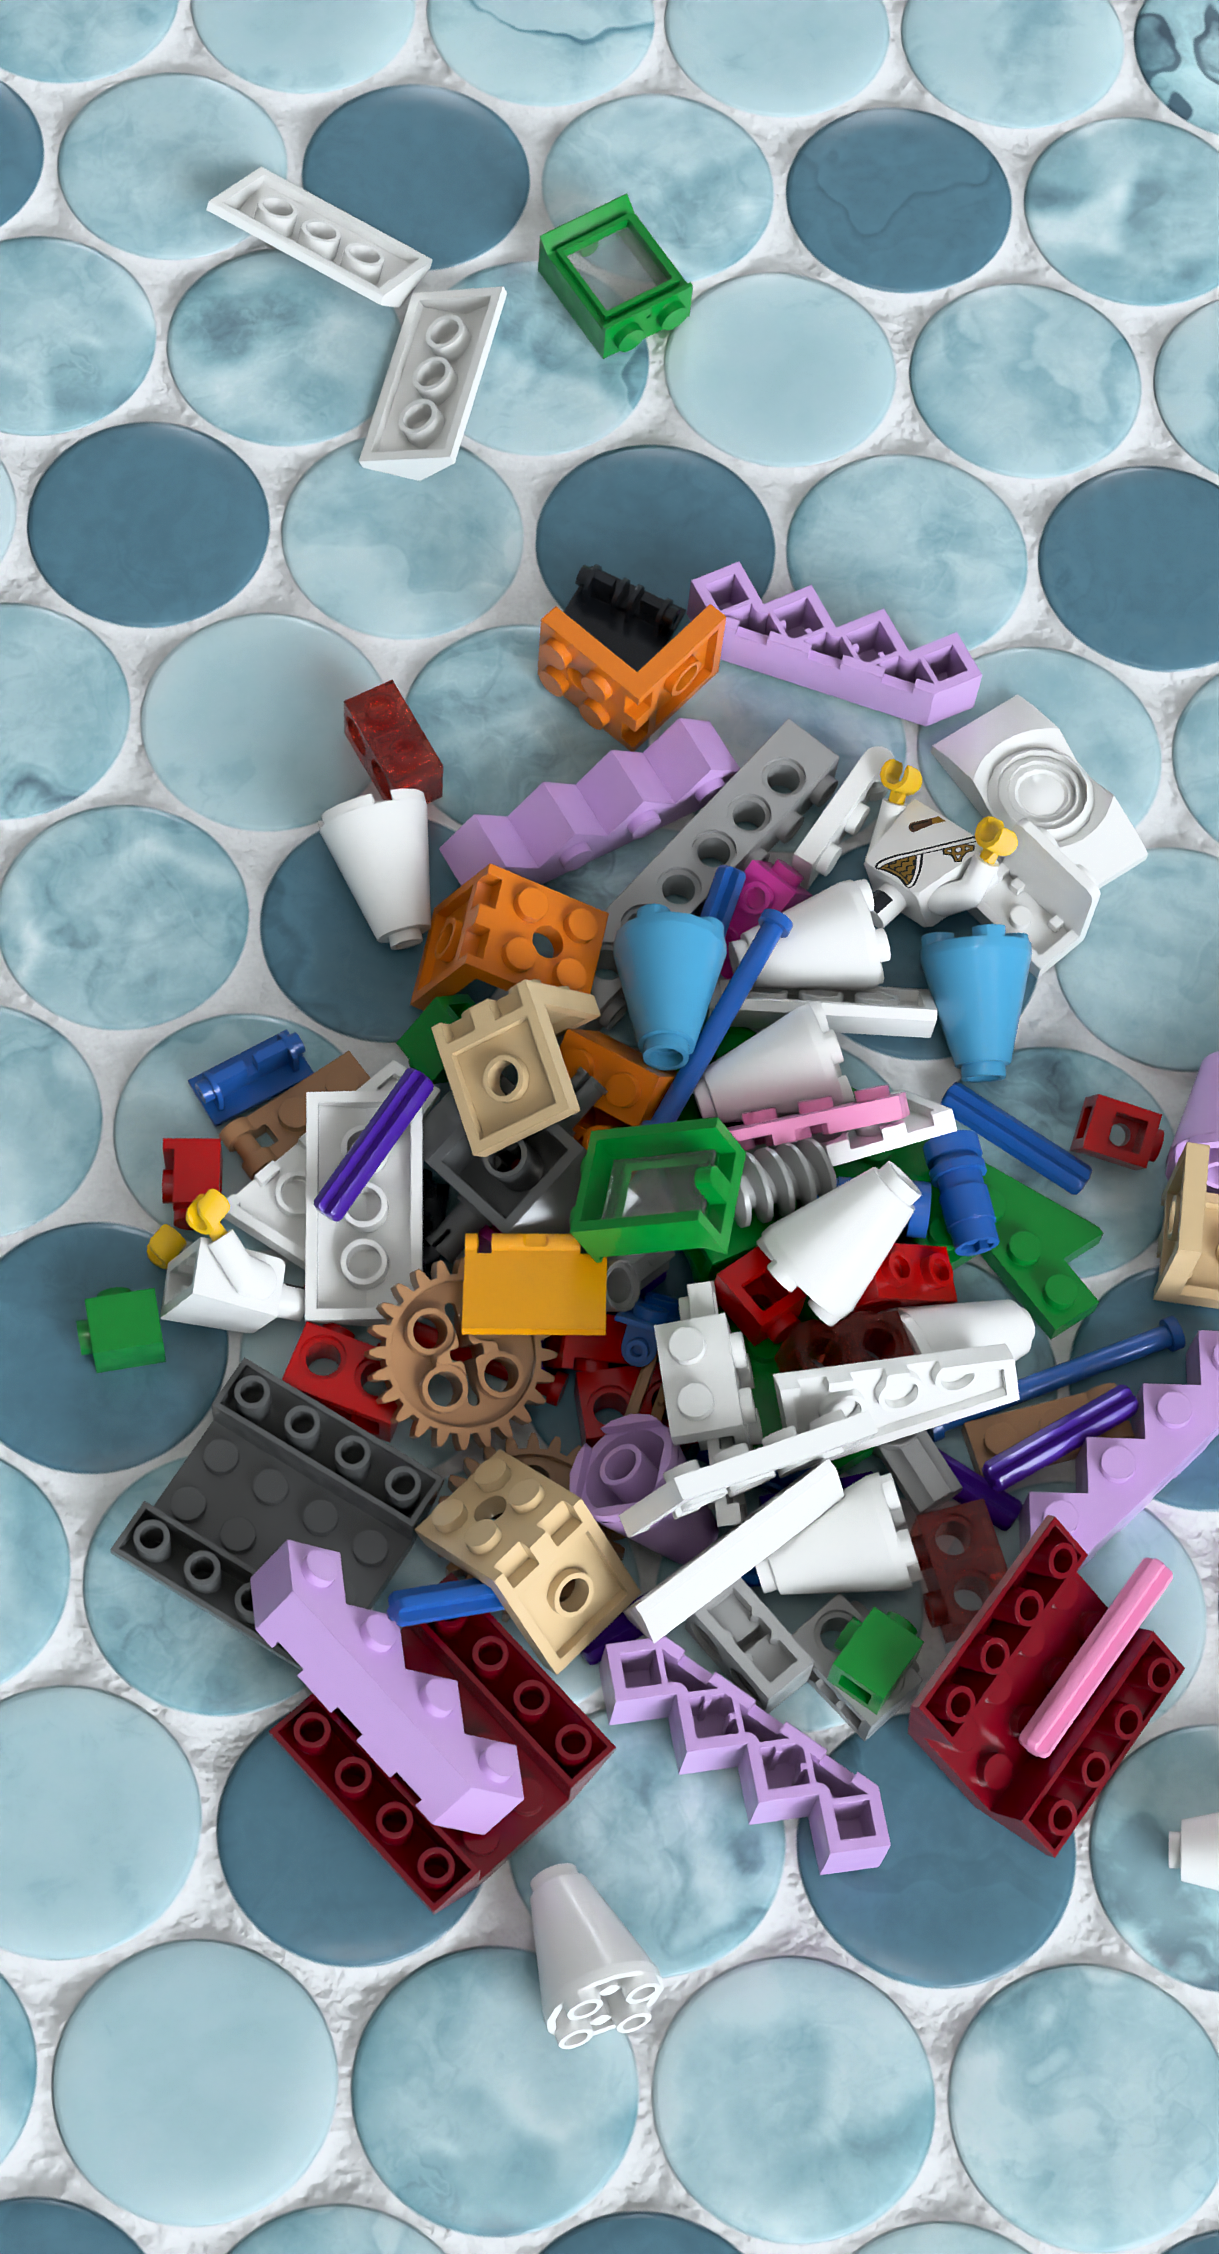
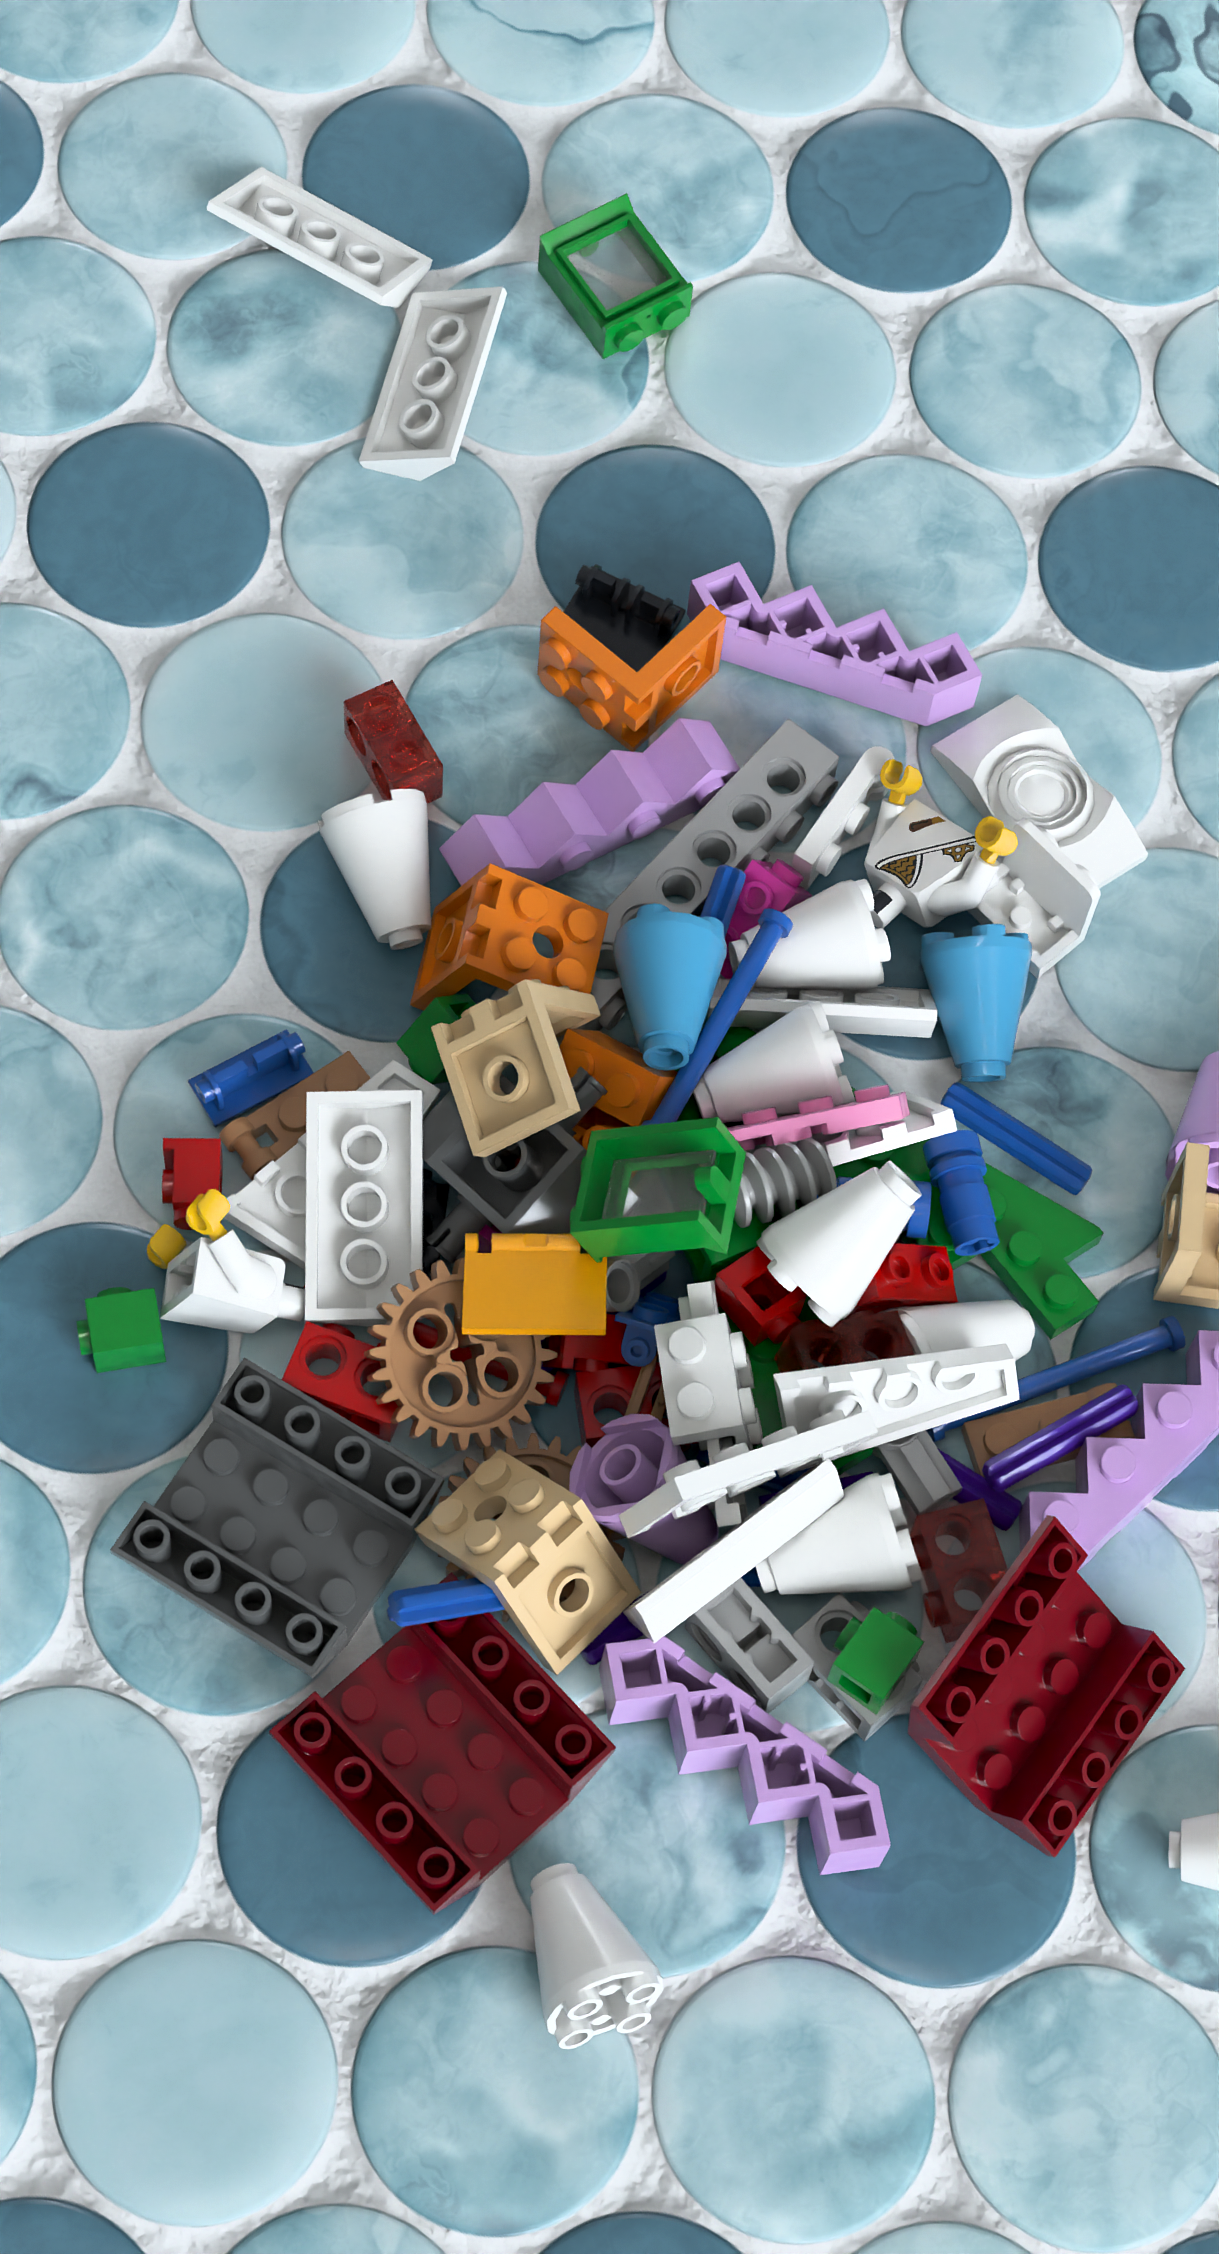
(373, 1144): dark purple axle -> none
(405, 1716): lavender brick -> none
(1095, 1657): bright pink axle -> none
(1142, 1136): red brick -> none

